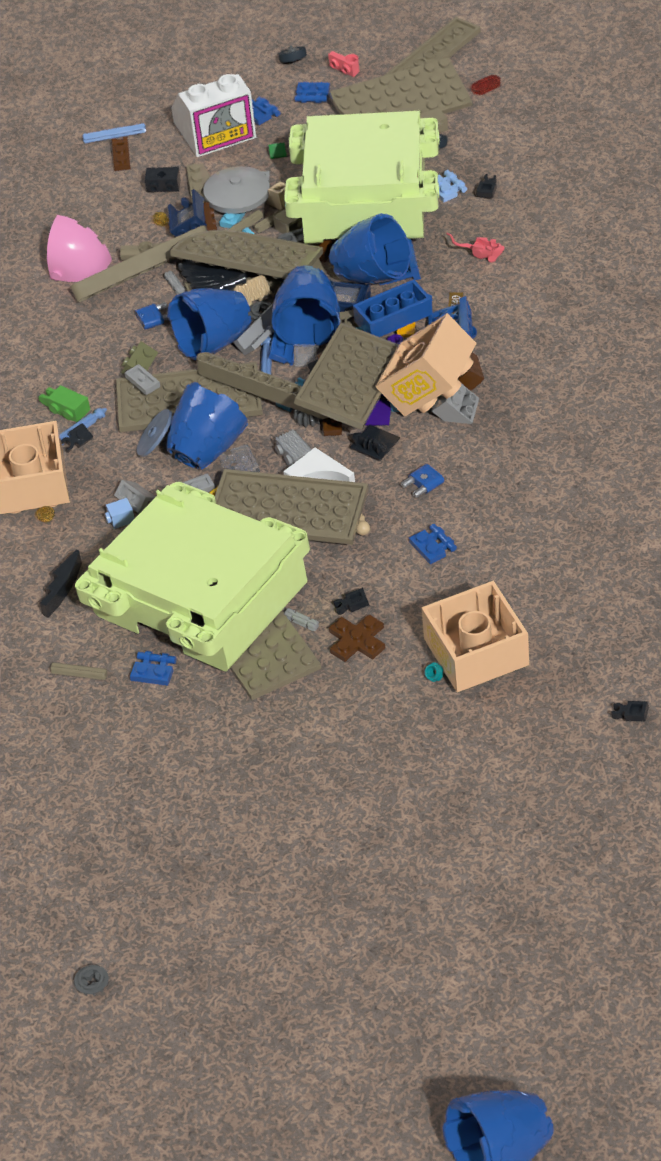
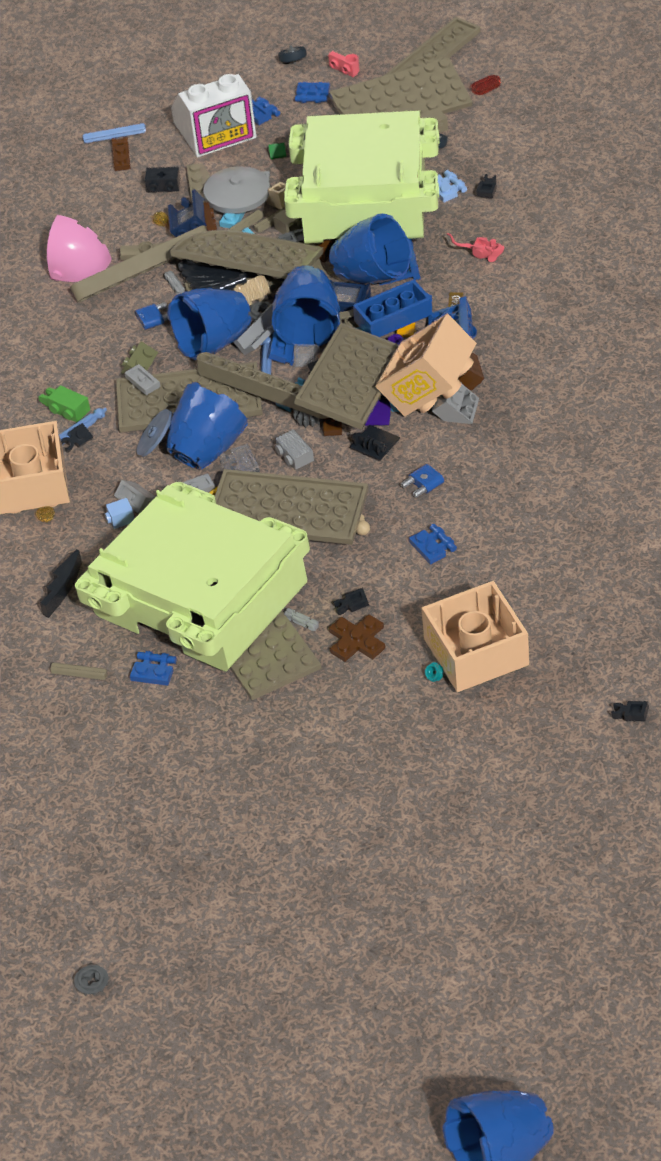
(319, 465): white arch -> none

